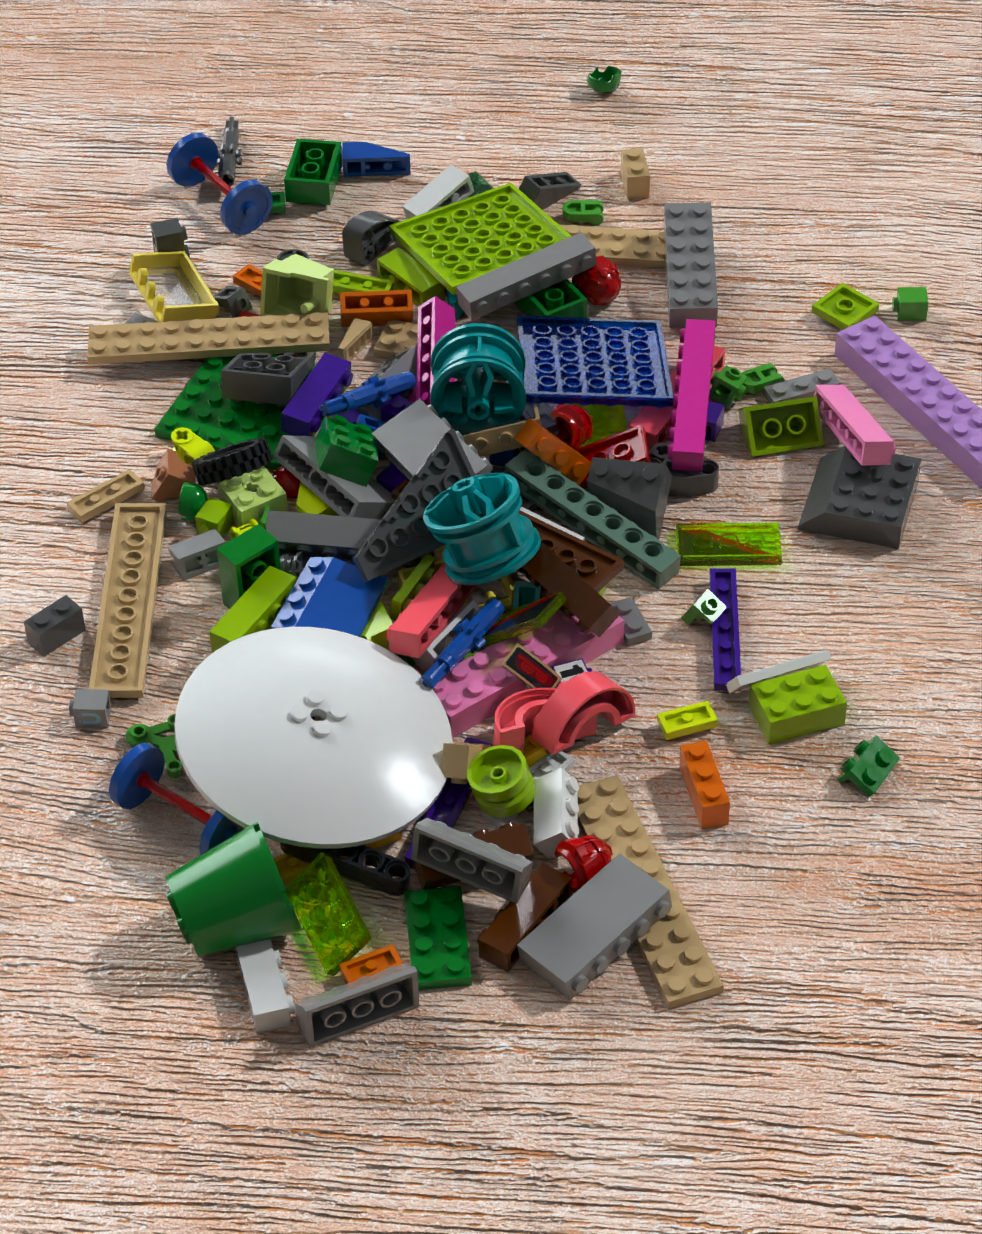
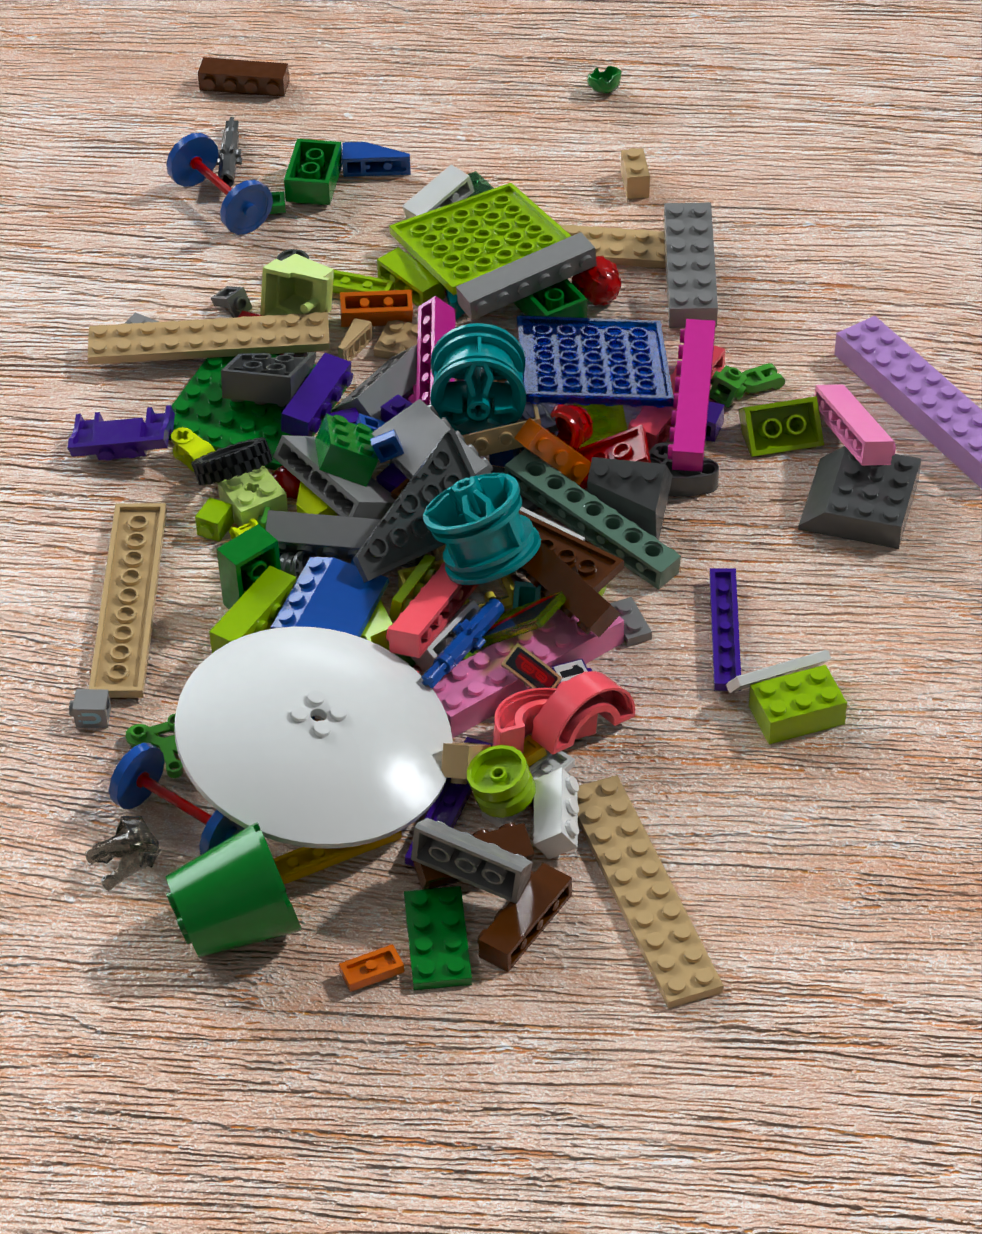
(54, 625): dark grey brick -> none
(105, 495): tan plate -> none
(121, 437): none -> dark purple bracket
(131, 843): none -> clear smoke piece
(169, 236): dark grey brick -> none
(170, 476): nougat brick -> none
(172, 286): light yellow window -> none
(191, 501): green hair -> none
(196, 554): light grey hinge -> none
(243, 76): none -> reddish brown brick
(250, 279): orange plate -> none
(265, 985): white brick -> none
(328, 913): clear neon green plate -> none
(355, 866): black beam -> none
(358, 1004): light grey slope -> none
(367, 236): dark grey beam -> none
(371, 392): blue piece -> none
(387, 446): none -> blue brick
(548, 188): dark grey slope -> none
(583, 211): bright green plate -> none
(586, 857): red helmet -> none
(595, 926): light grey brick -> none
(687, 720): neon yellow plate -> none
(704, 785): orange brick -> none
(706, 607): bright green bracket -> none
(728, 544): clear neon green tile -> none
(799, 387): light grey plate -> none
(845, 307): lime plate -> none
(869, 766): green bracket -> none
(911, 303): bright green brick -> none

